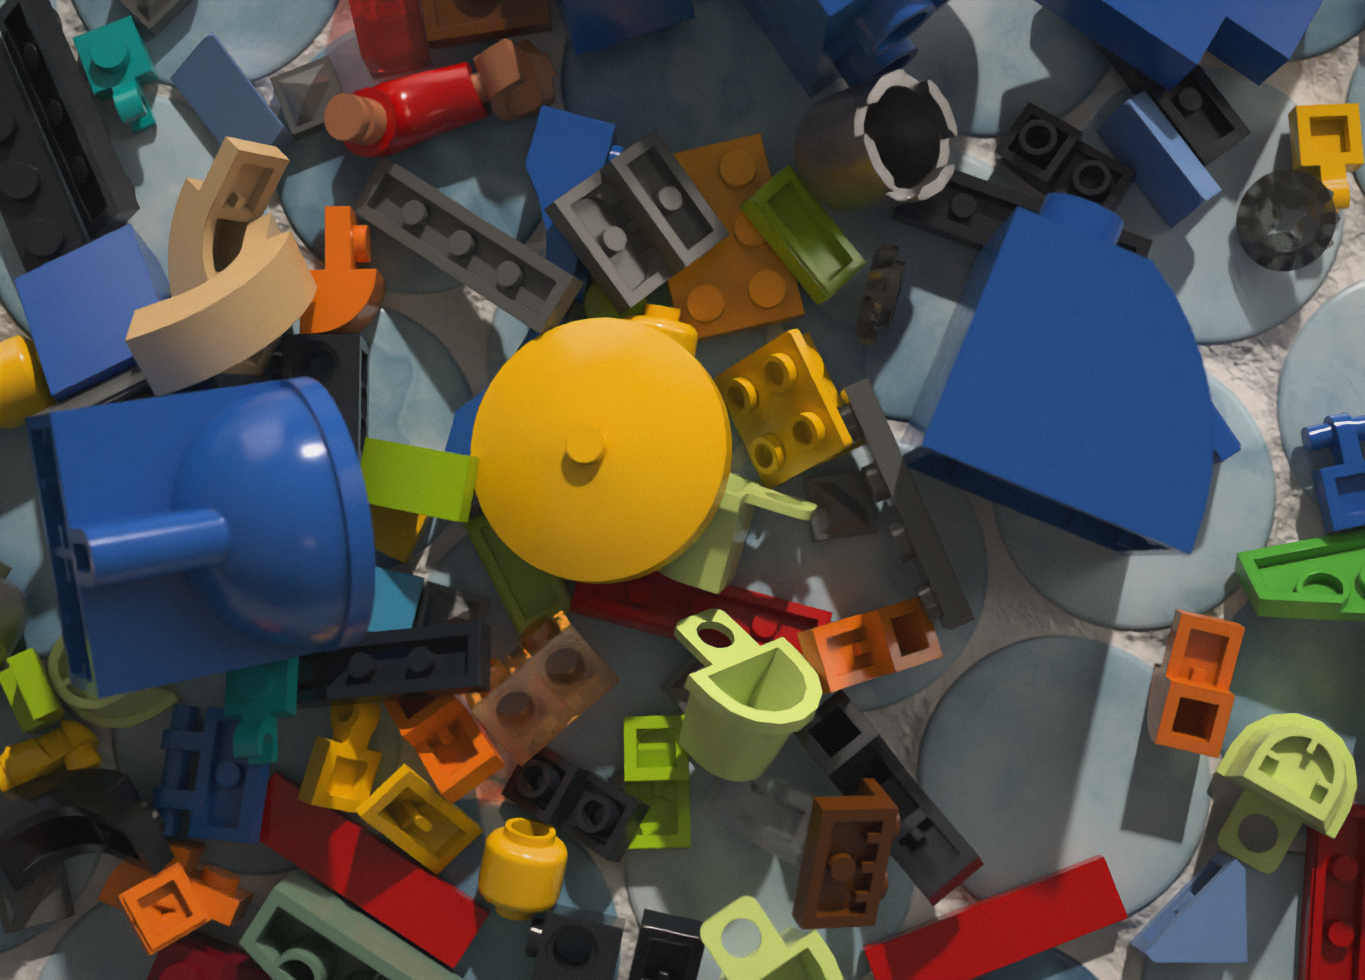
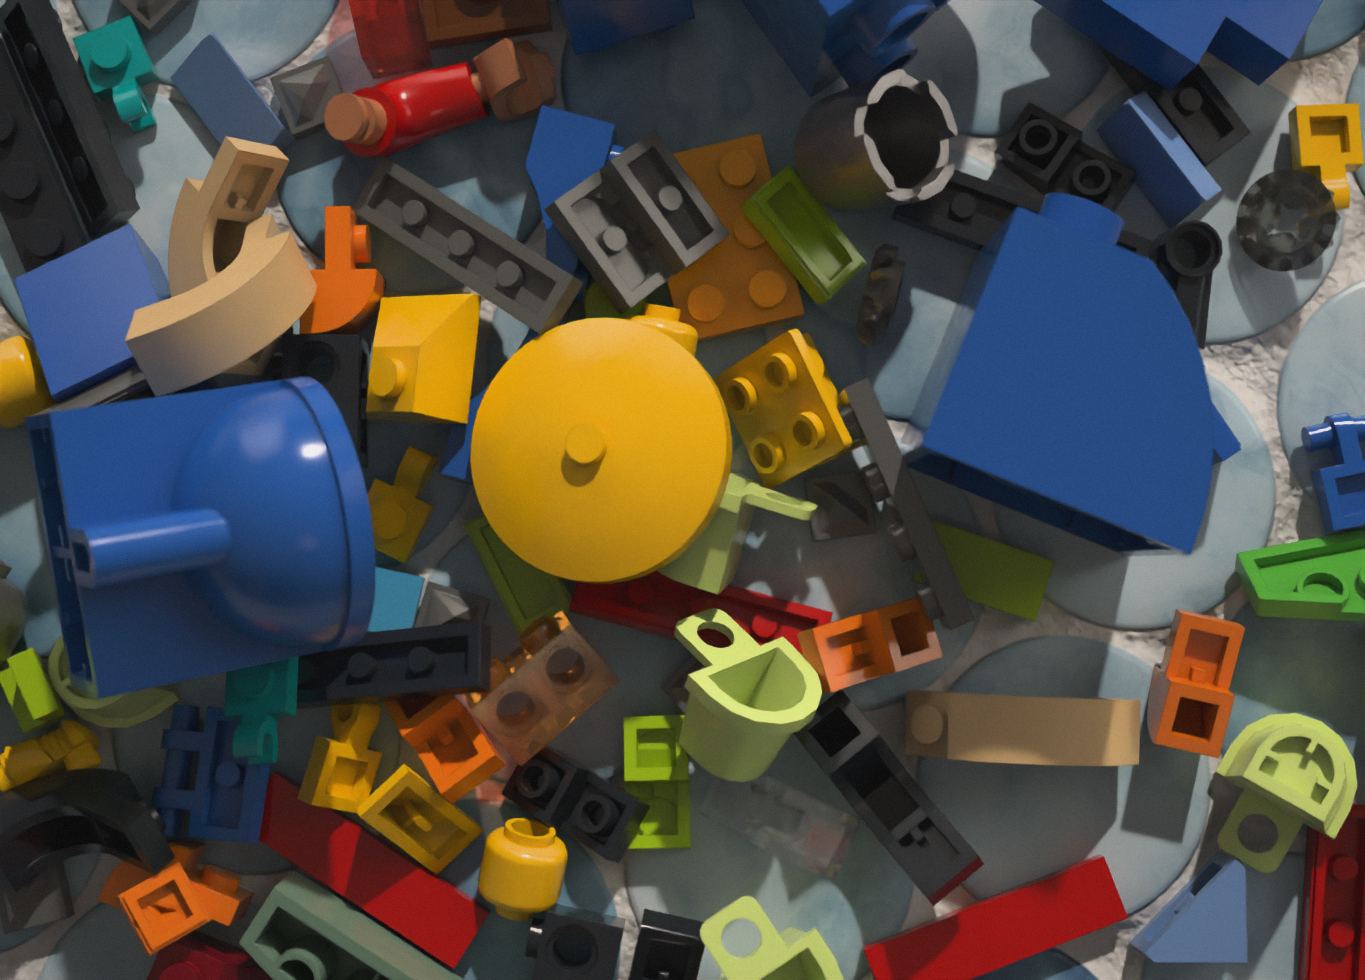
(419, 479): lime slope -> none
(423, 359): none -> yellow slope
(846, 859): reddish brown bracket -> none
(995, 572): none -> lime tile
(1023, 728): none -> tan arch
(1190, 285): none -> black piece

